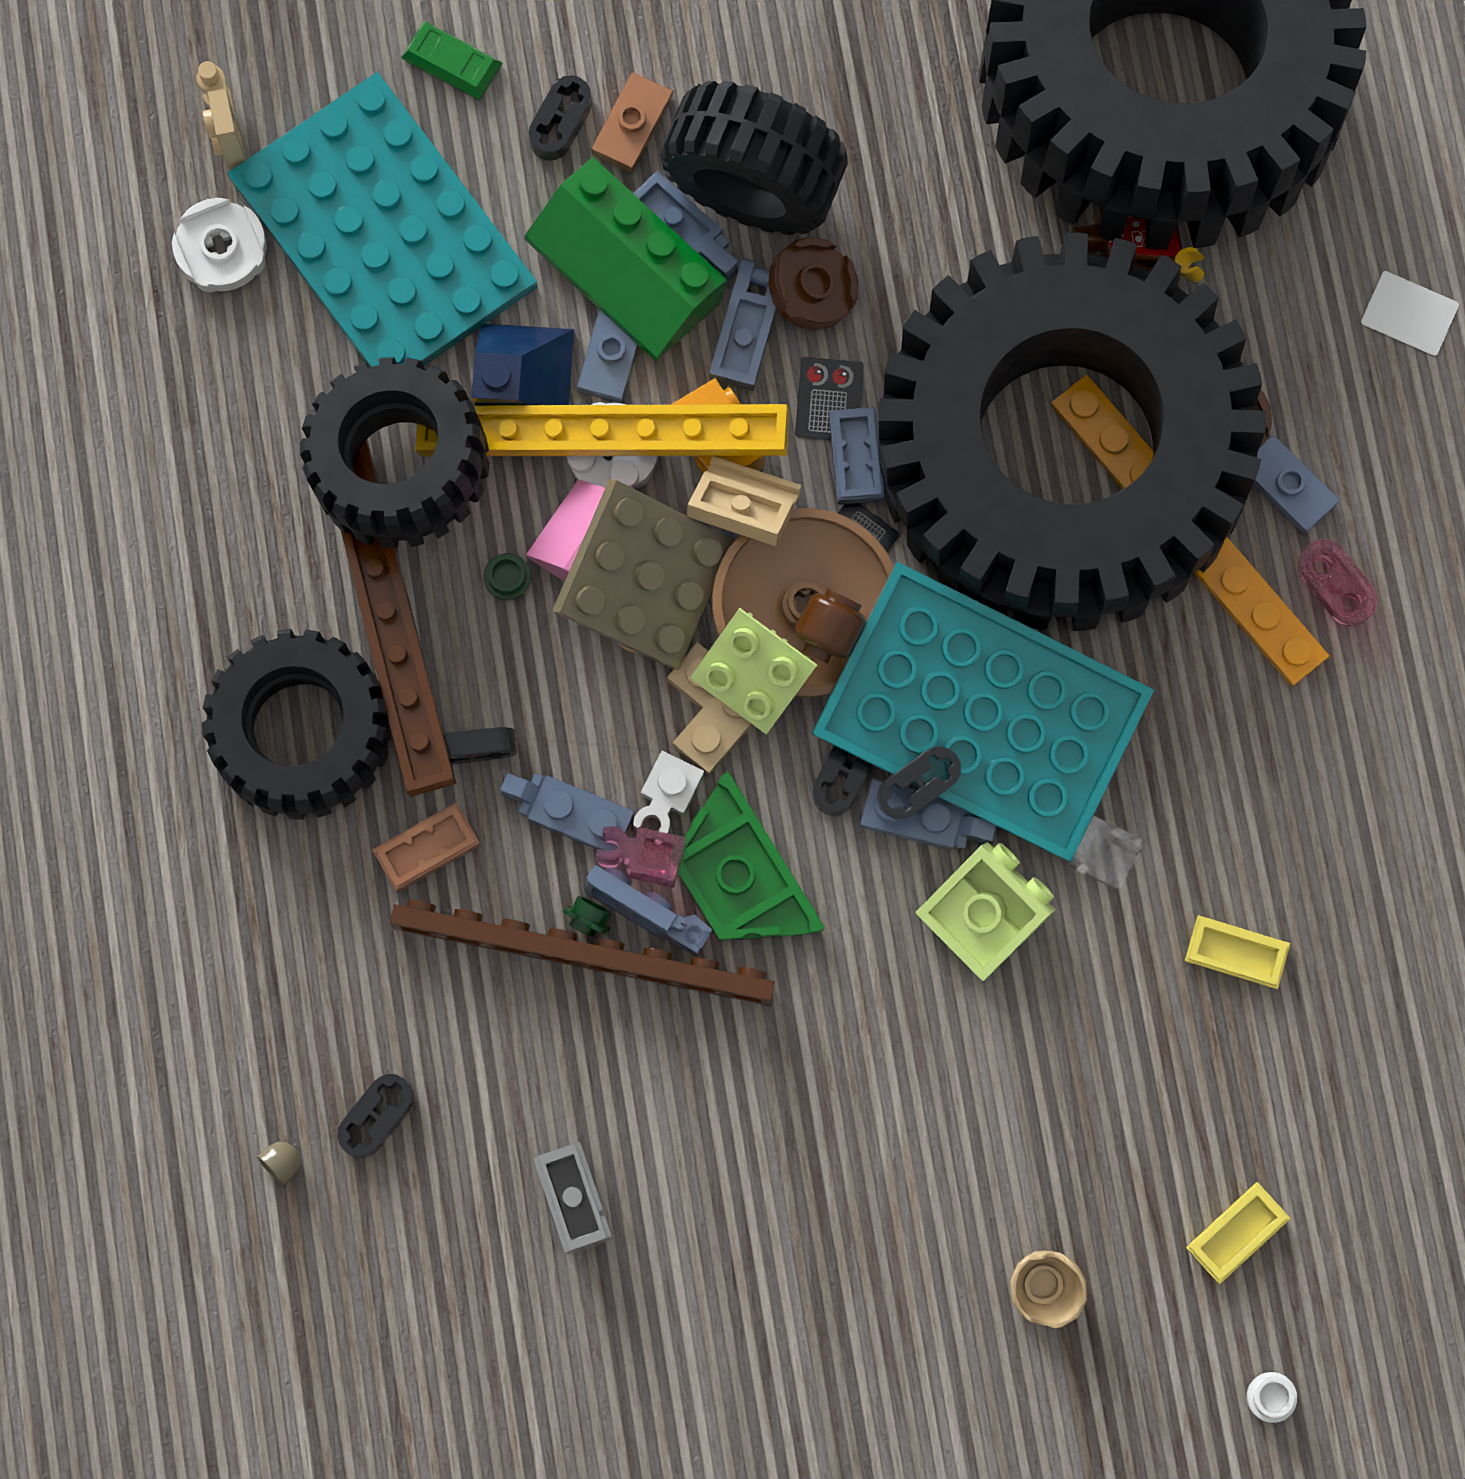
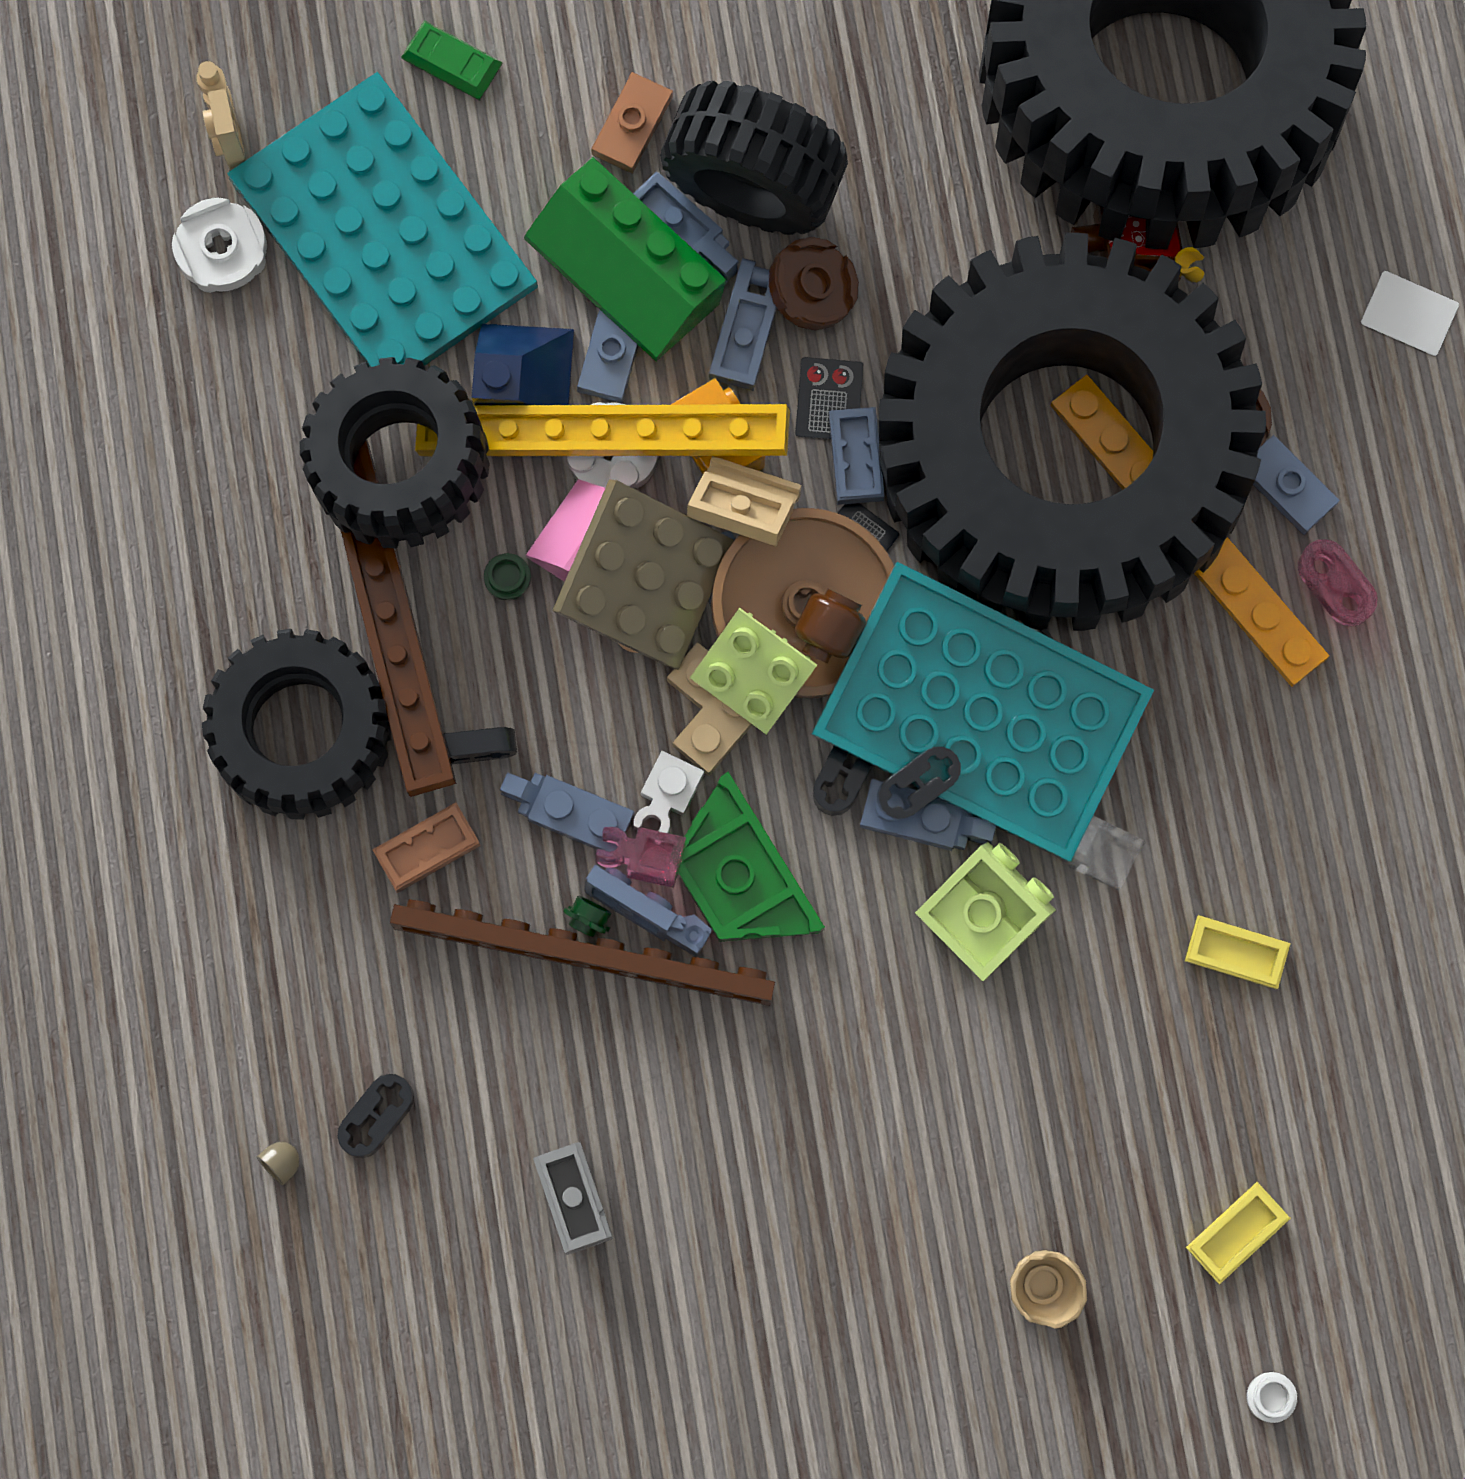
(551, 113): black beam -> none

